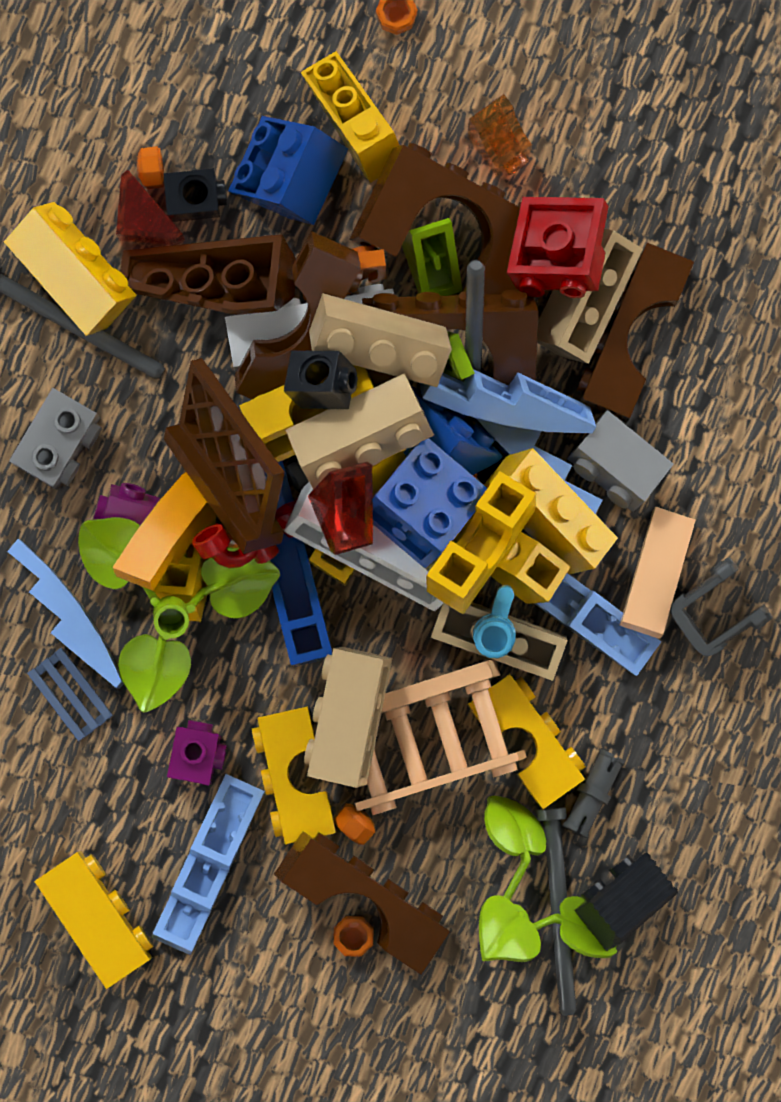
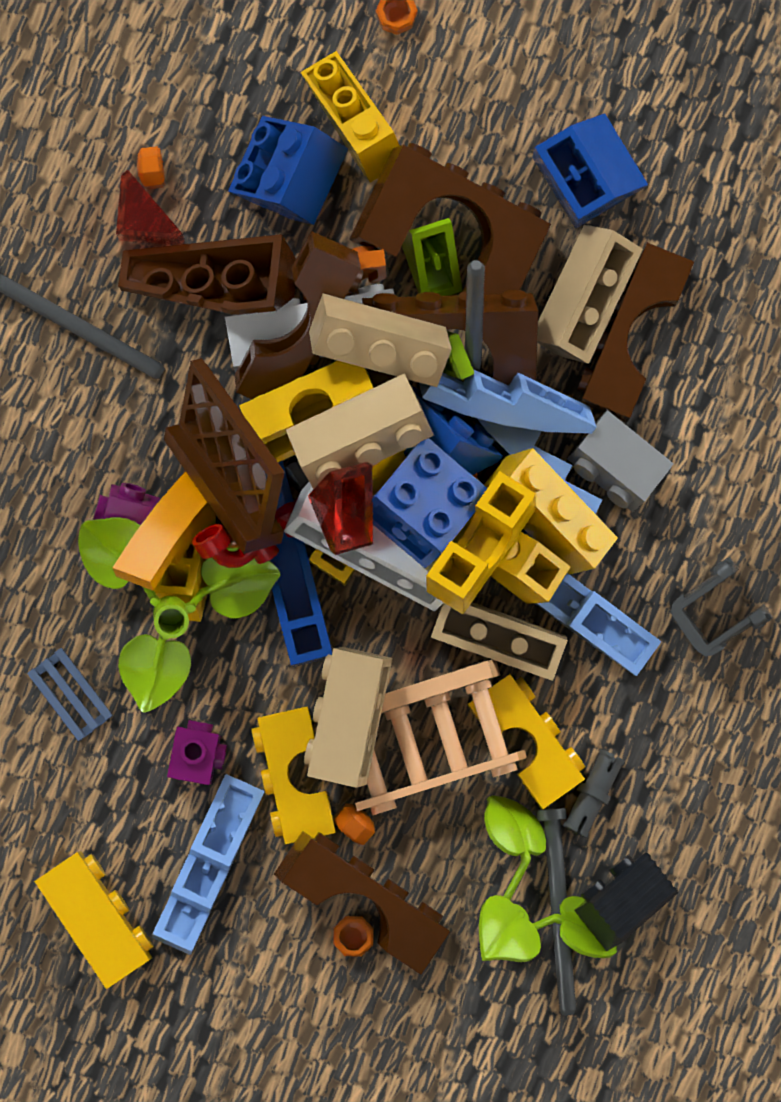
(56, 440): light grey brick -> none
(70, 268): yellow brick -> none
(76, 627): light blue slope -> none
(179, 183): black brick -> none
(307, 371): black brick -> none
(494, 632): medium azure piece -> none
(499, 137): clear orange arch -> none
(558, 245): red plate -> none
(588, 169): none -> blue slope
(657, 572): light nougat tile -> none

